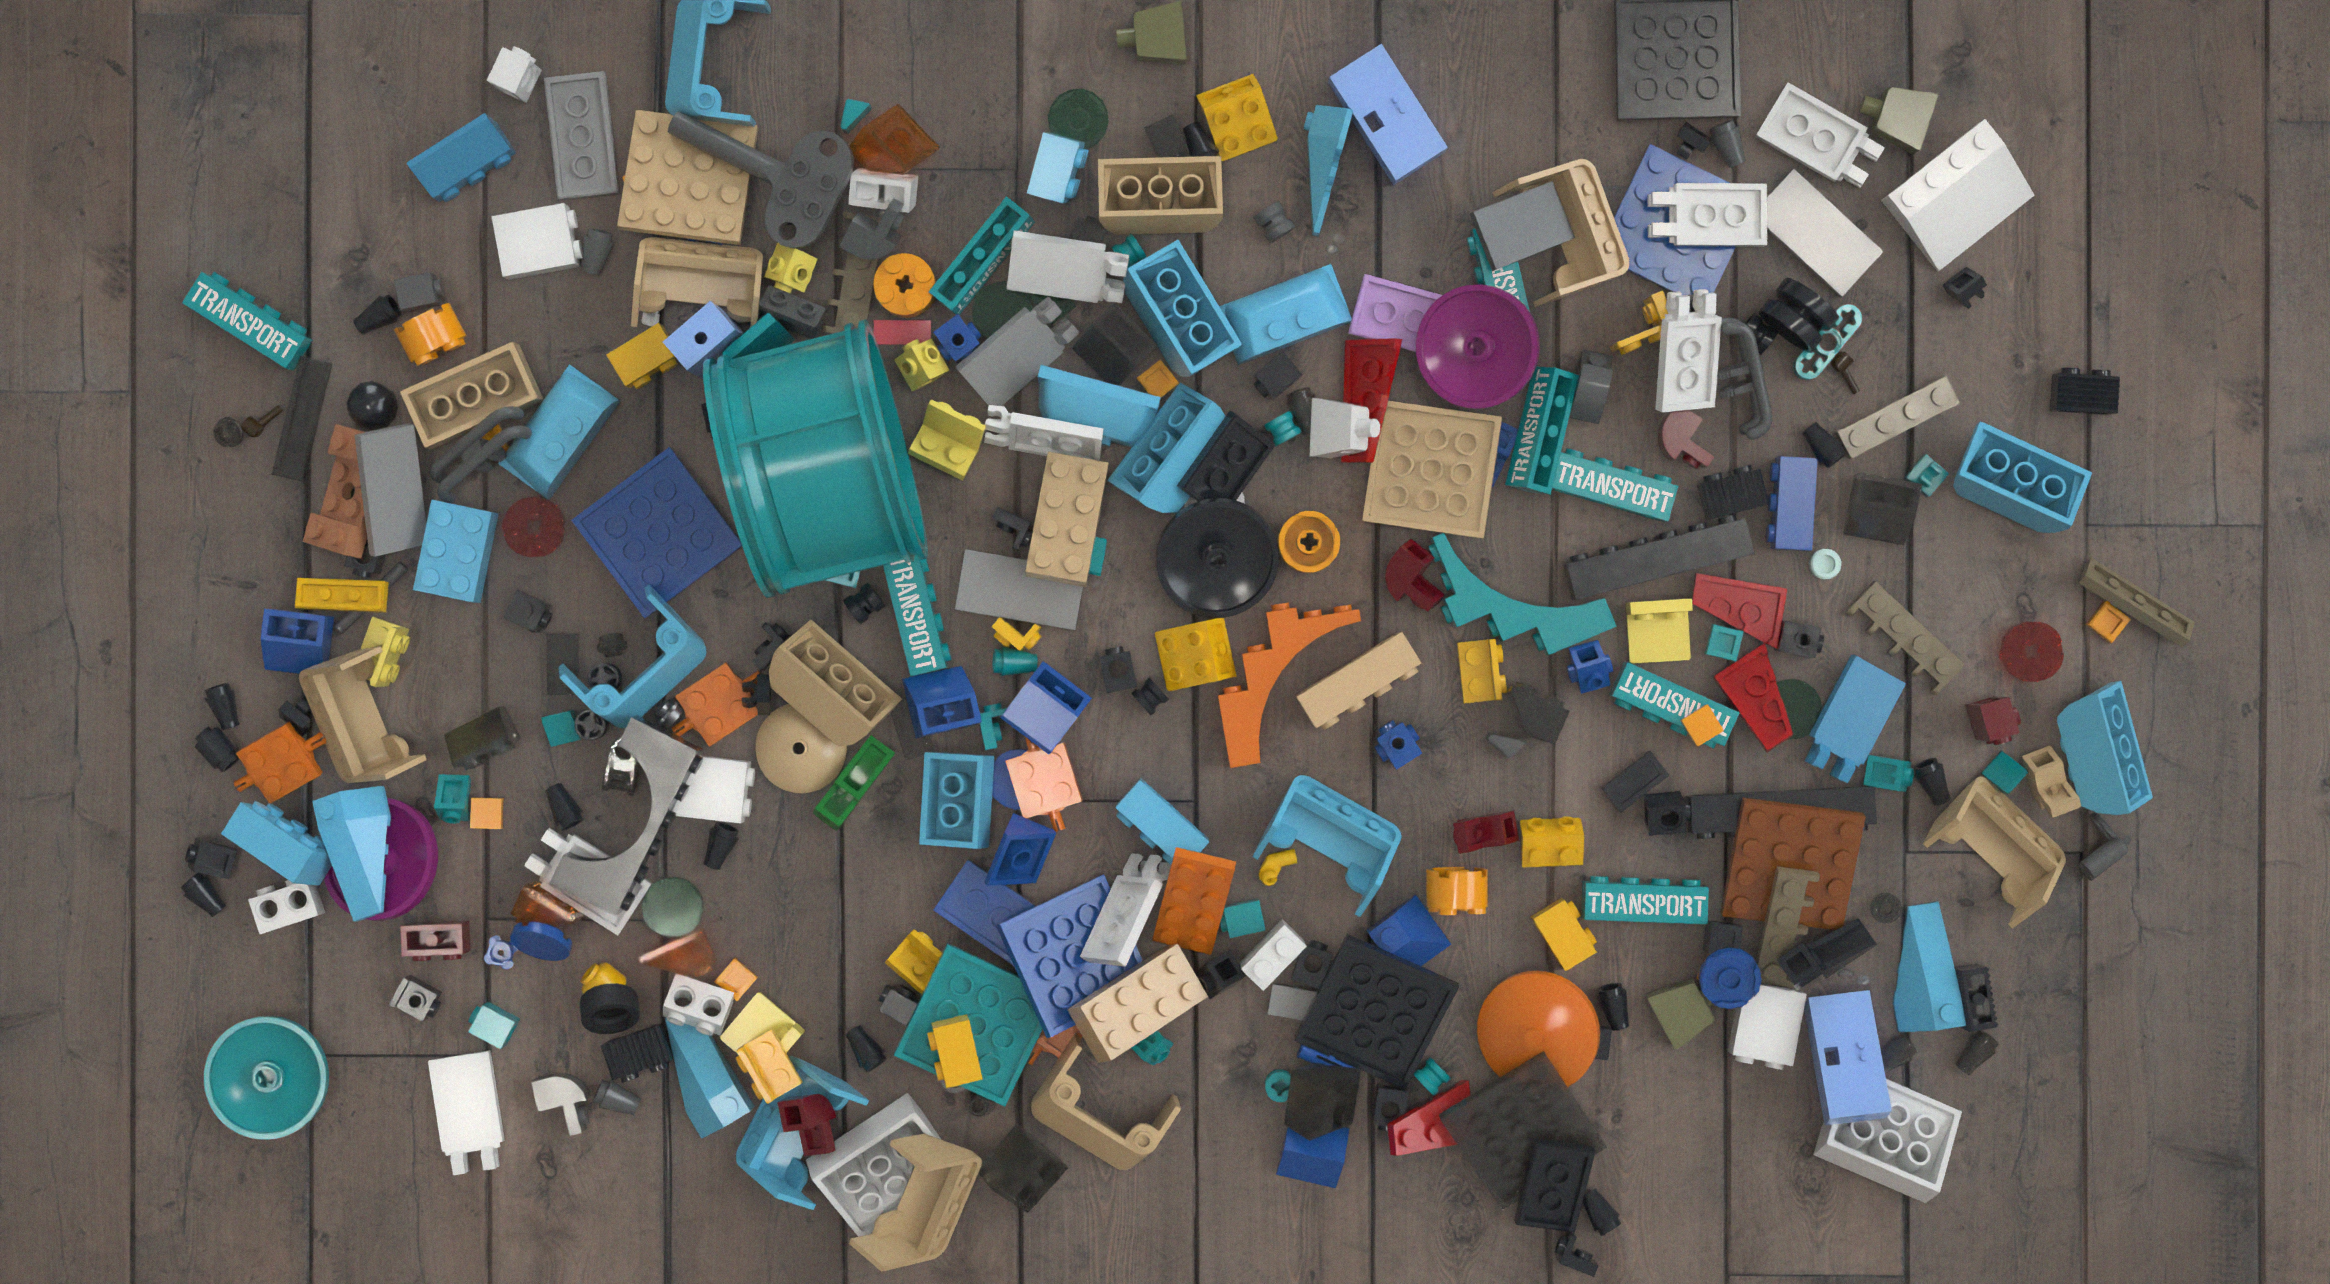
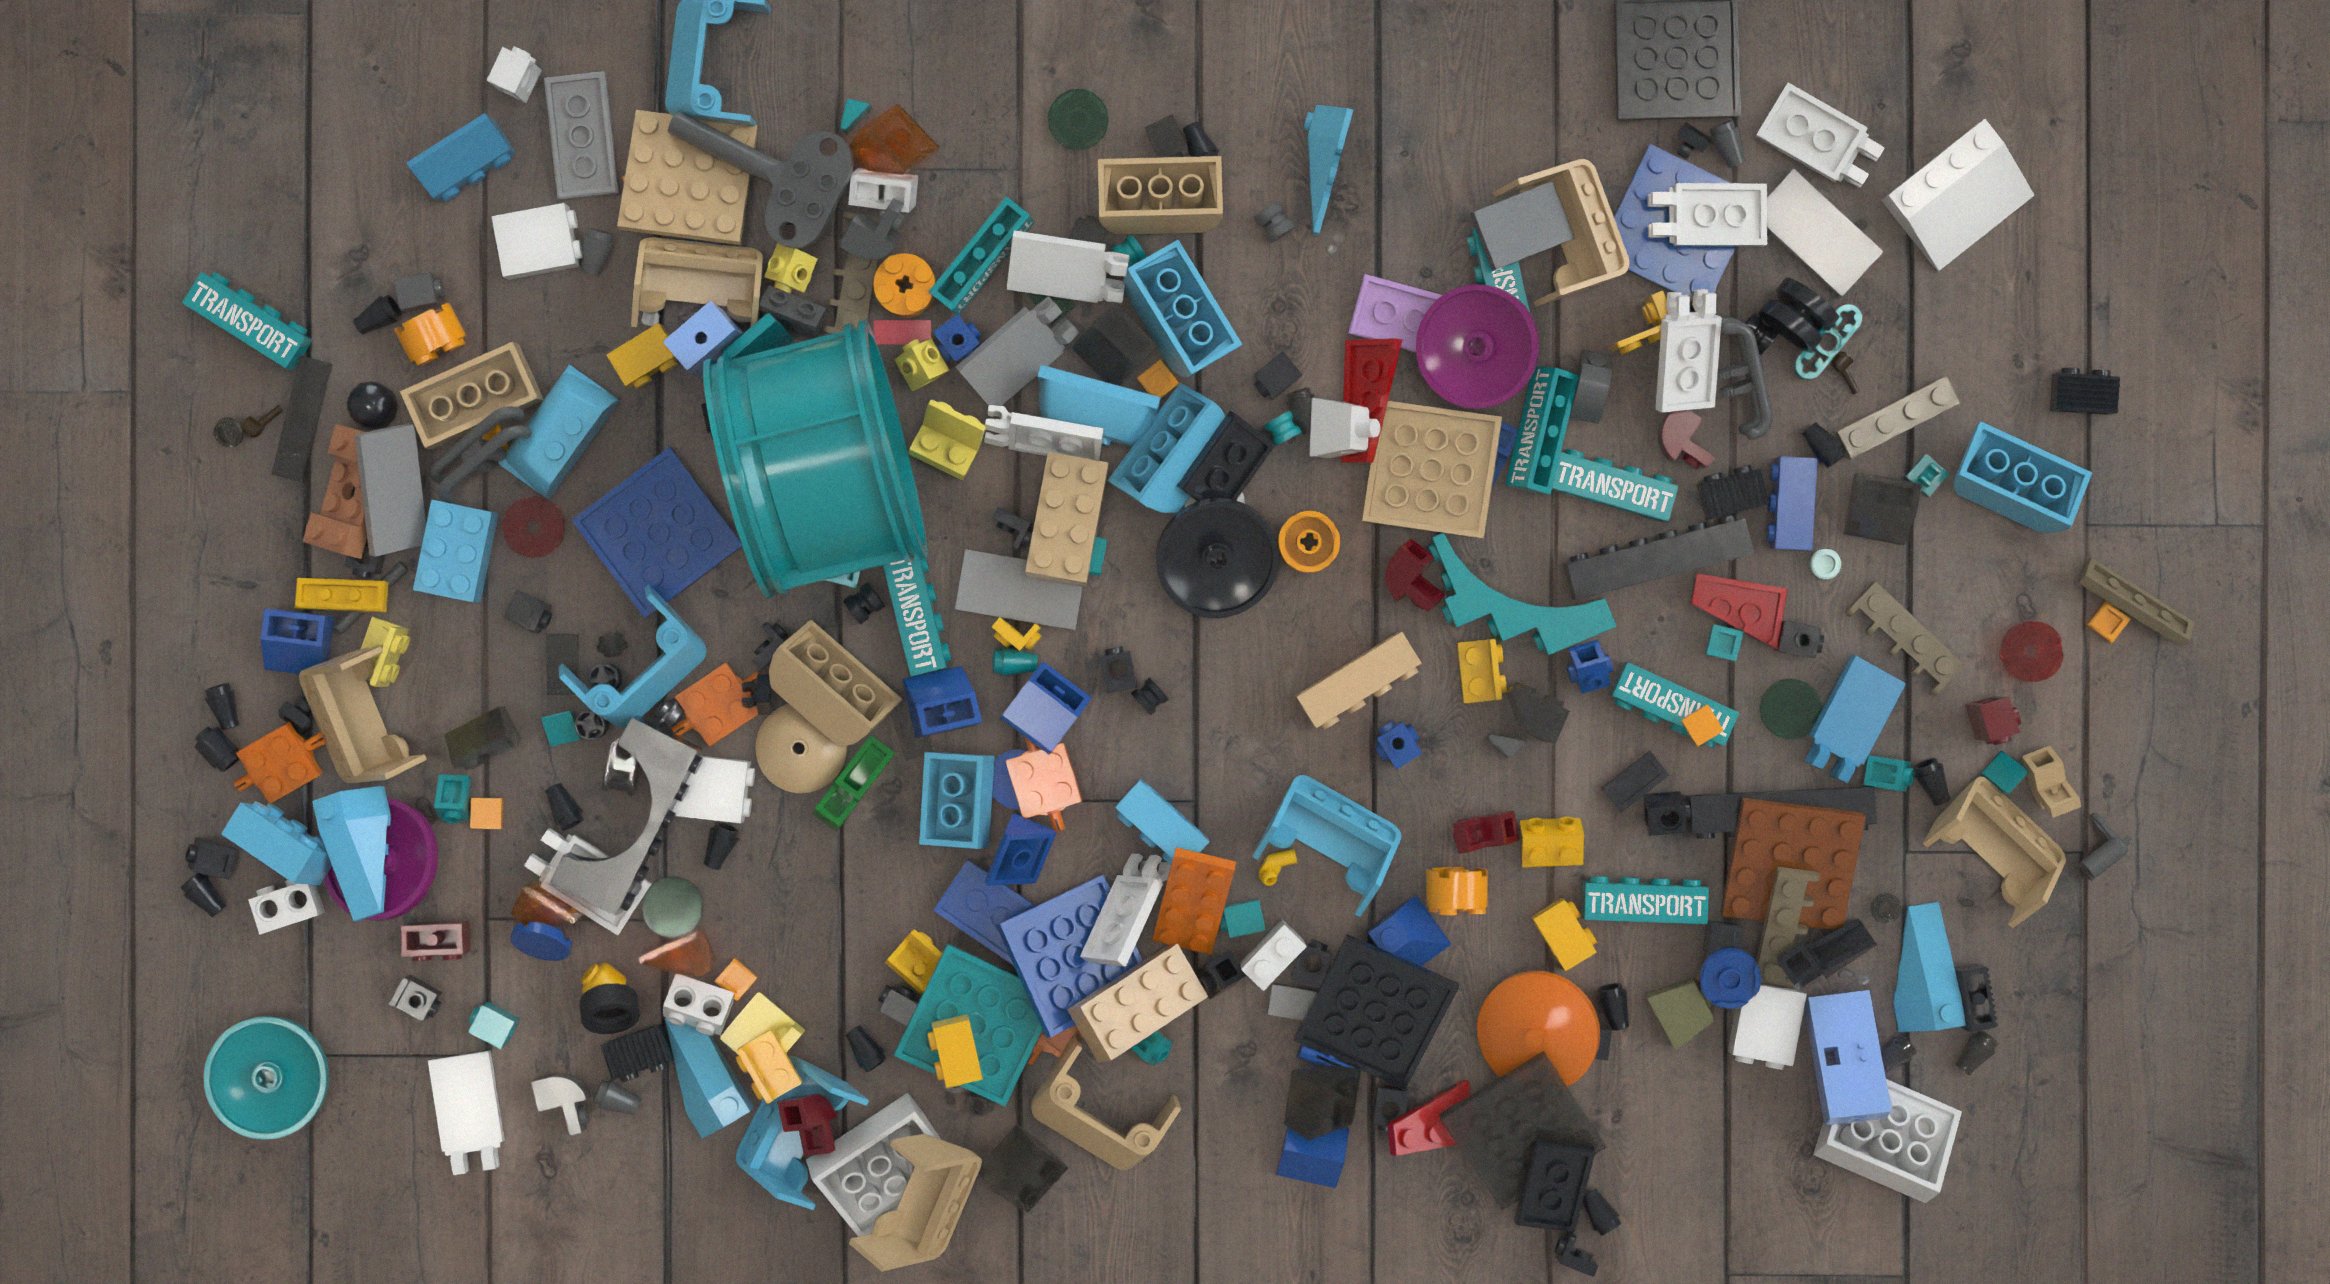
(493, 957): plate -> none
(991, 731): teal bracket -> none
(996, 306): clear green tile -> none
(1057, 168): medium azure brick -> none
(1157, 35): olive torso -> none
(1195, 654): yellow bracket -> none
(1238, 117): yellow bracket -> none
(1279, 1079): teal wheel -> none
(1287, 313): medium azure windscreen -> none
(1288, 635): orange arch -> none
(1387, 114): light blue brick -> none
(1432, 1076): teal wheel -> none
(1658, 630): light yellow bracket -> none
(1755, 695): red wing -> none
(1901, 116): torso -> none
(1965, 285): black tile -> none
(2104, 752): medium azure windscreen -> none

